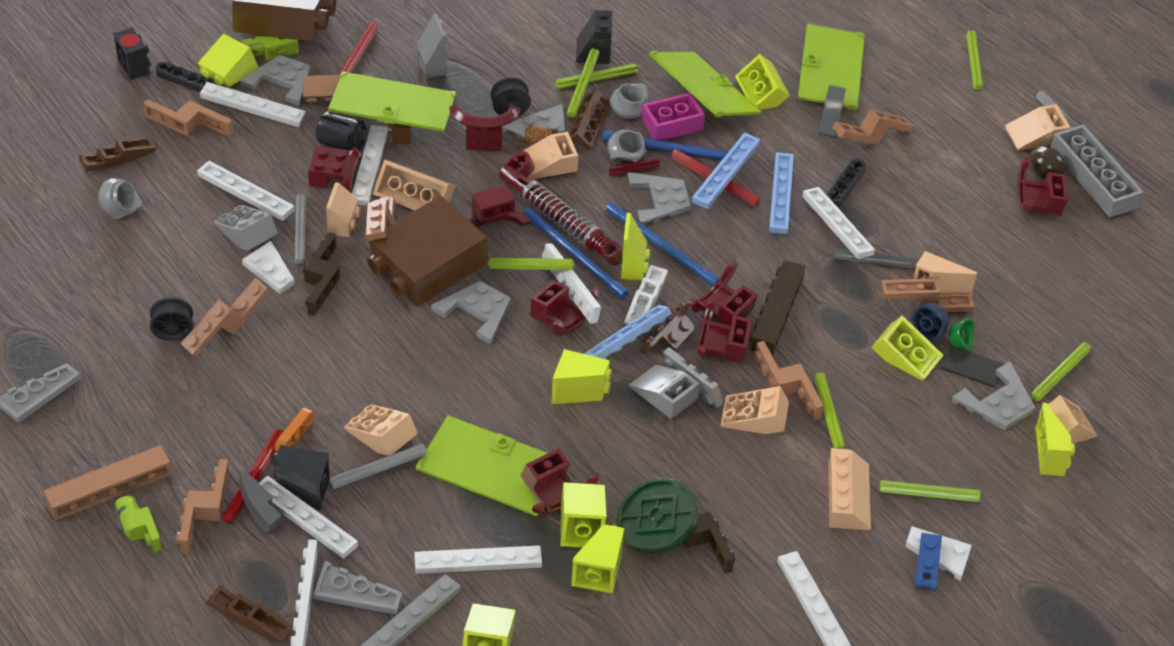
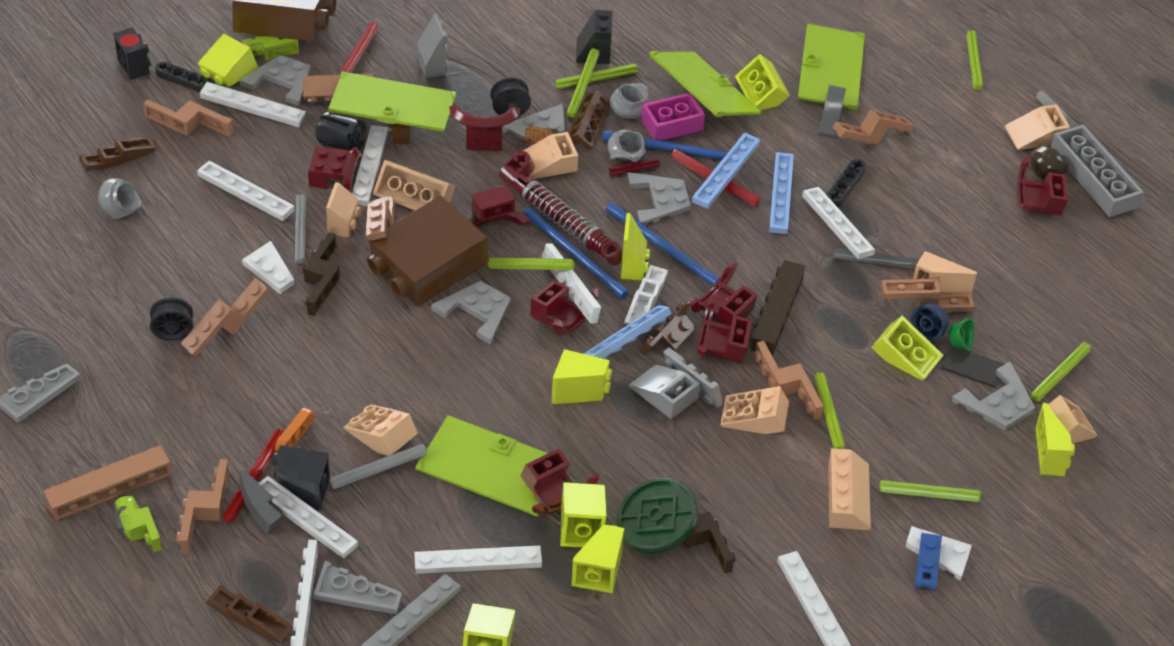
(247, 226): light grey slope -> none

